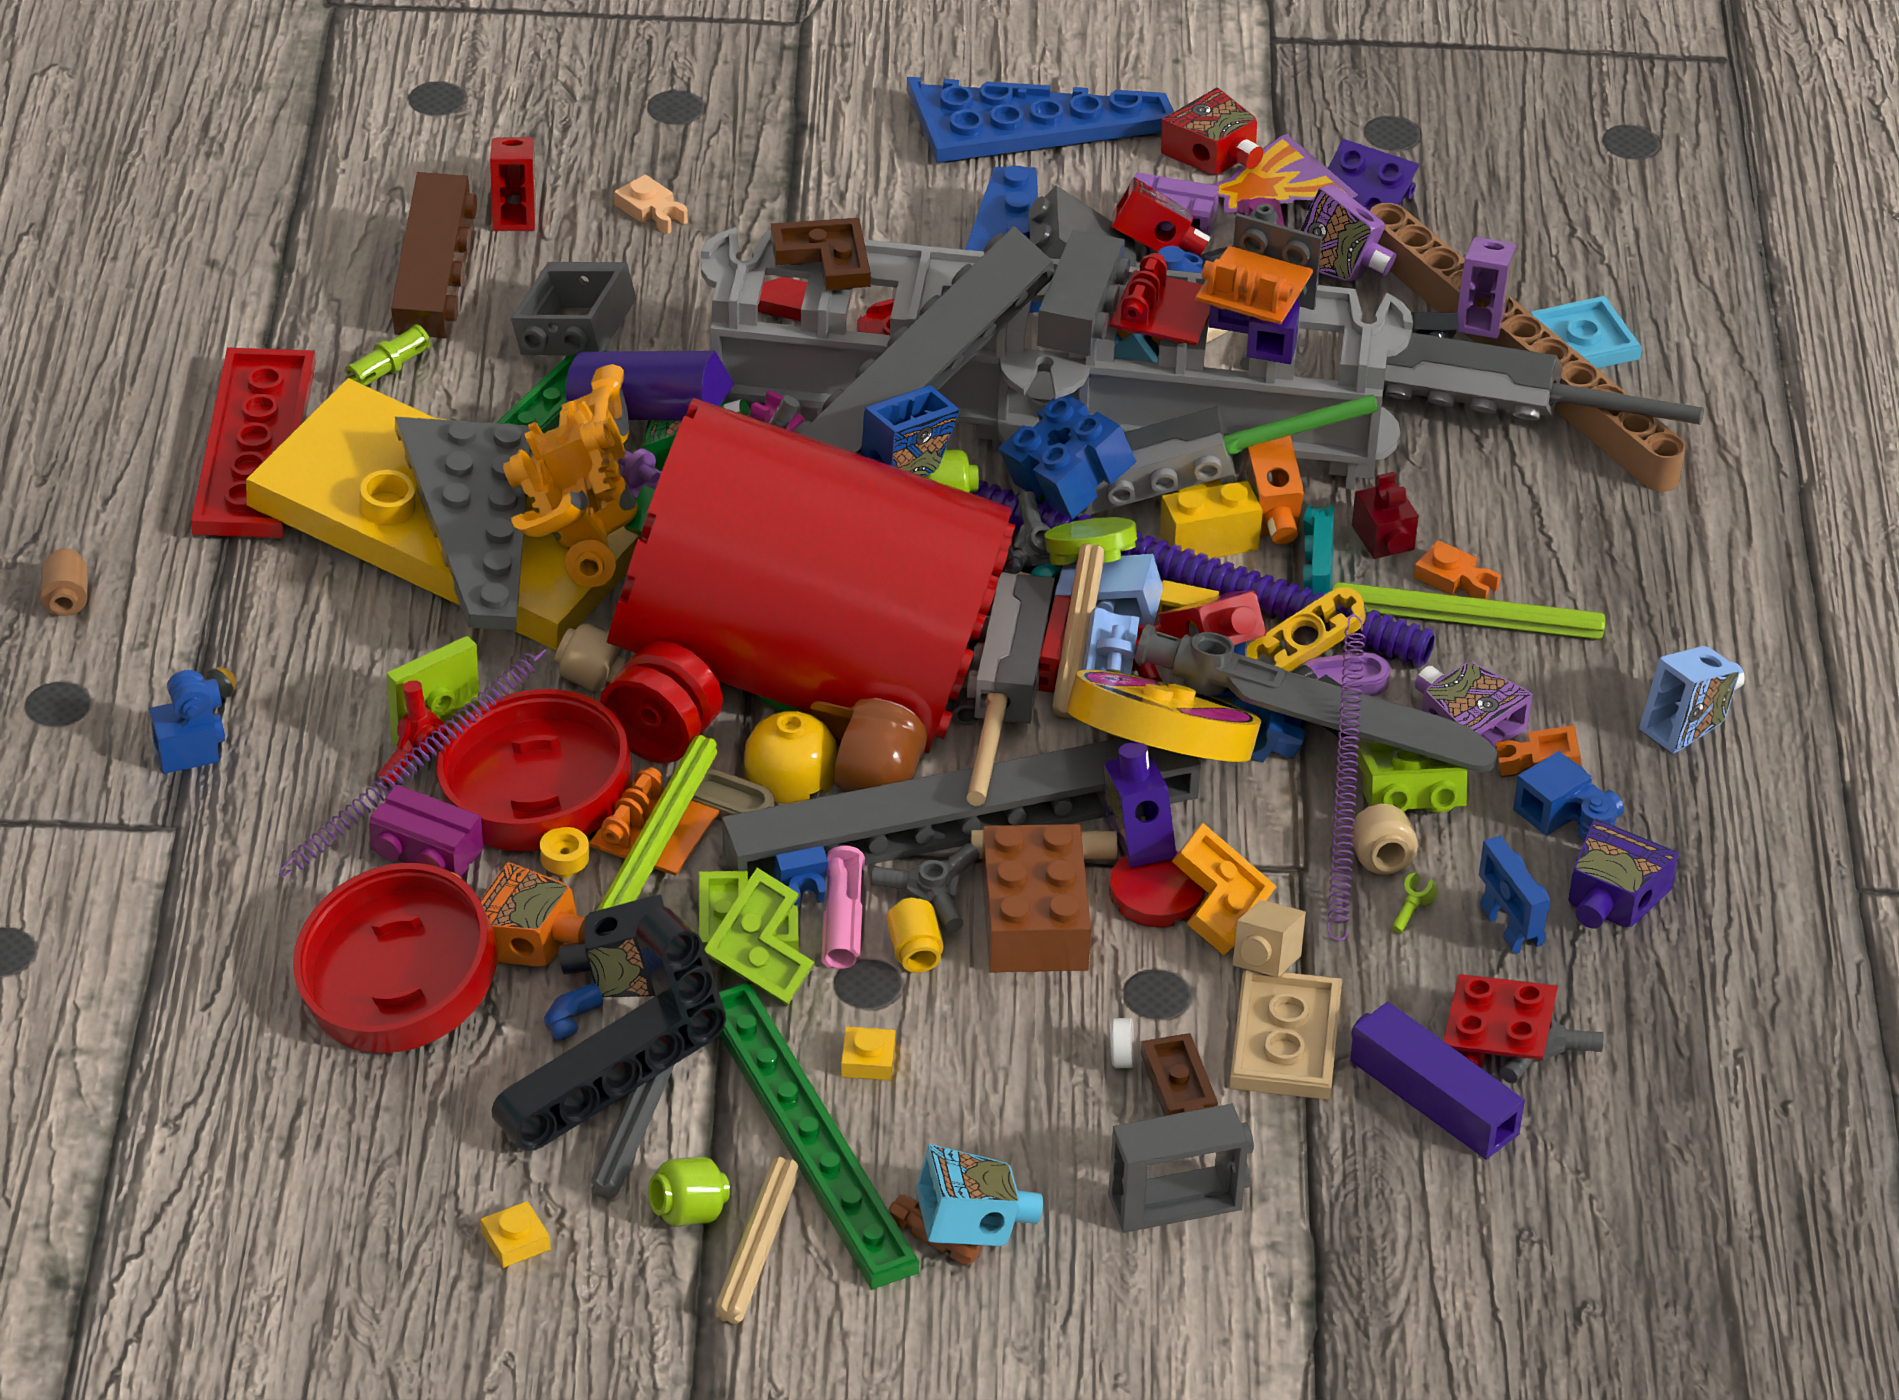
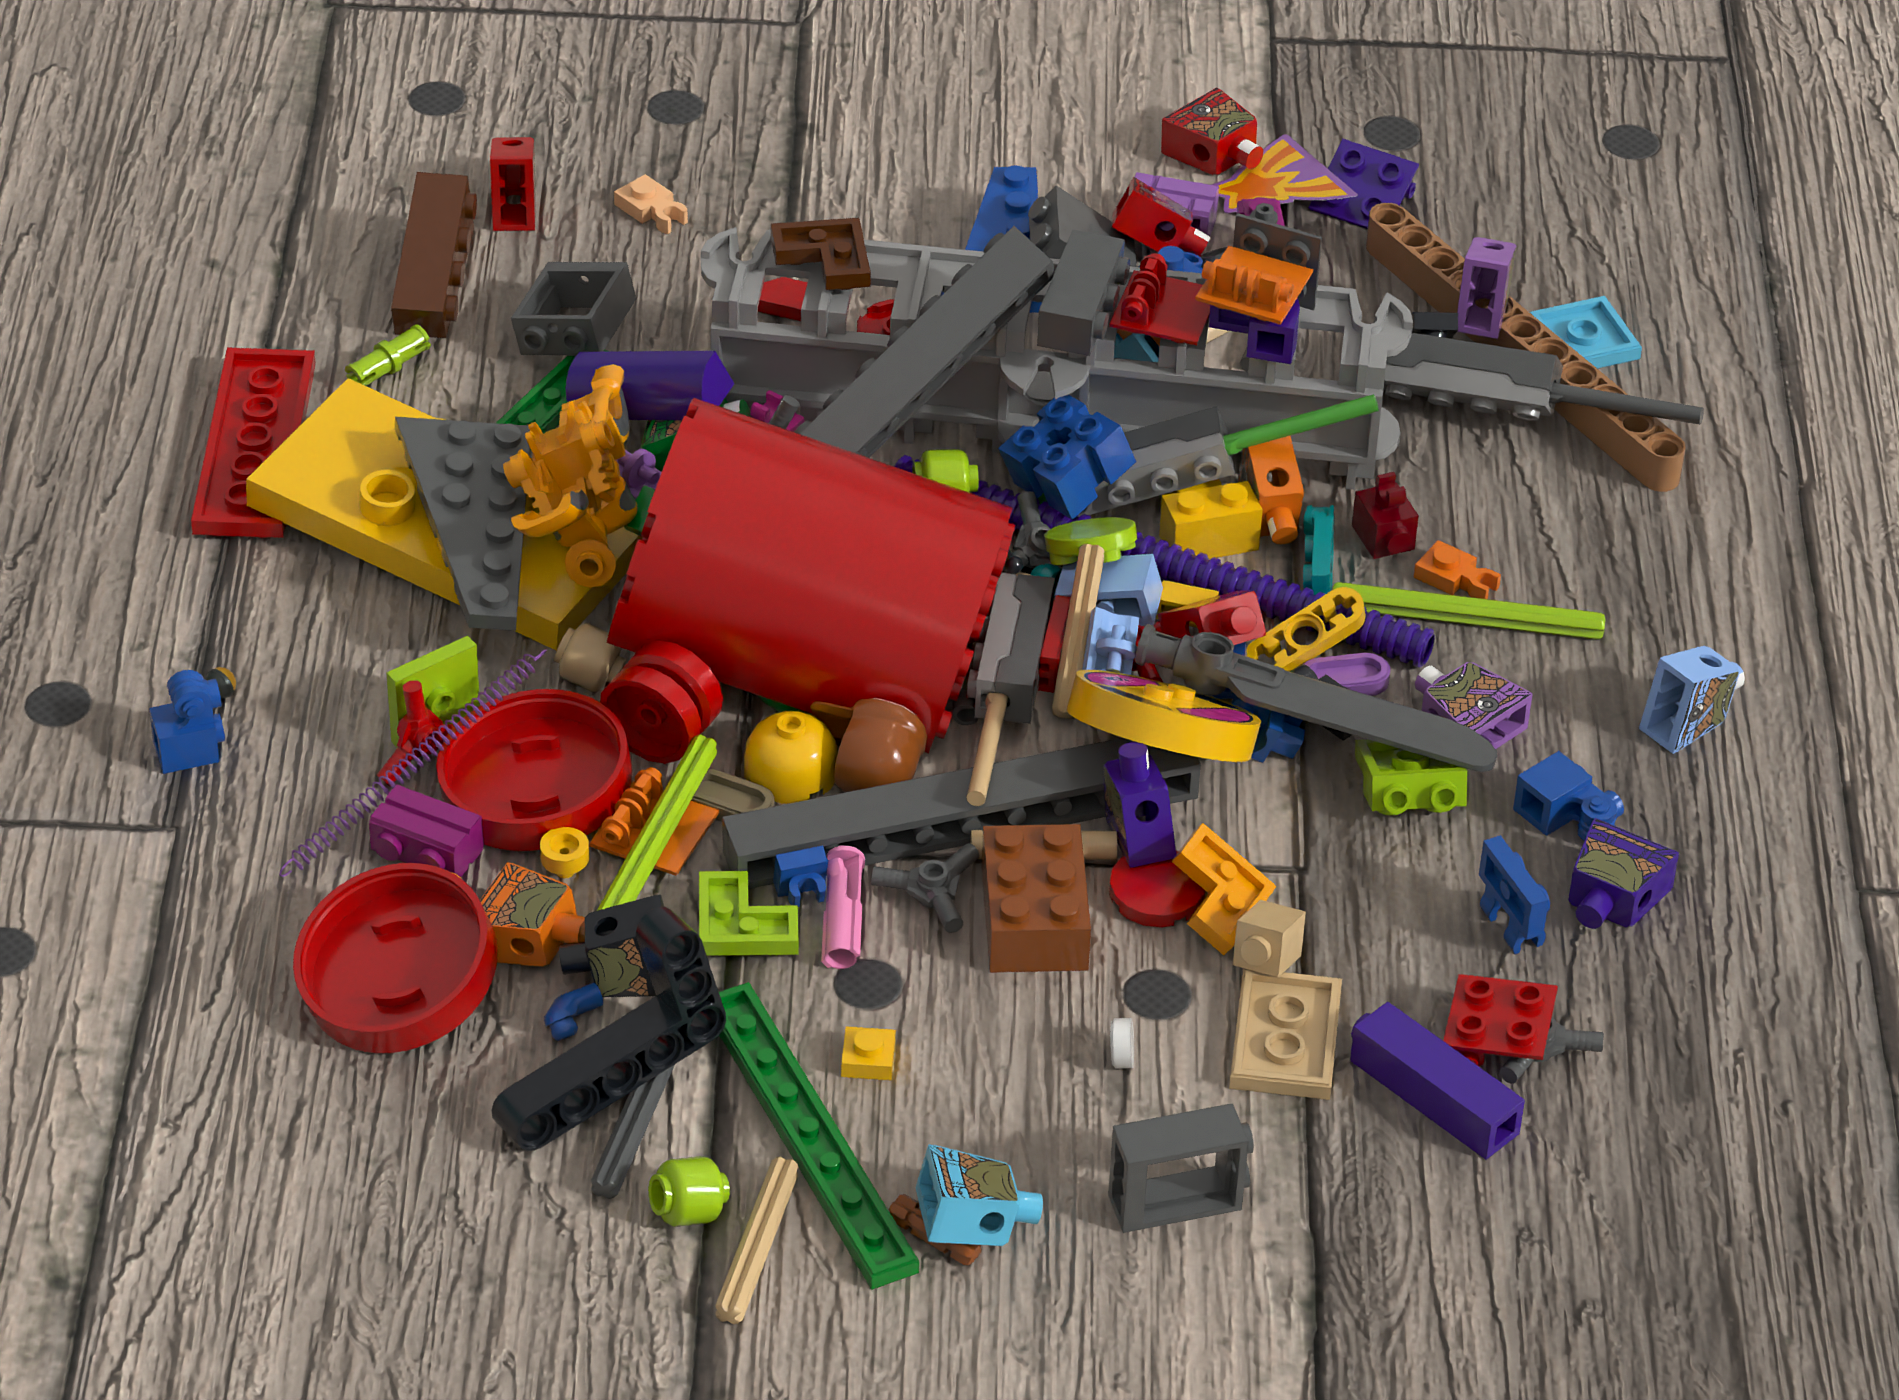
(64, 582): medium nougat brick -> none
(515, 1234): yellow plate -> none
(748, 943): lime plate -> none
(909, 430): blue torso -> none
(915, 934): yellow brick -> none
(1027, 117): blue wing -> none
(1177, 1074): reddish brown hinge -> none
(1348, 235): torso -> none
(1349, 782): medium lavender piece -> none
(1383, 839): tan head -> none
(1414, 899): lime hand -> none
(1517, 756): orange plate -> none

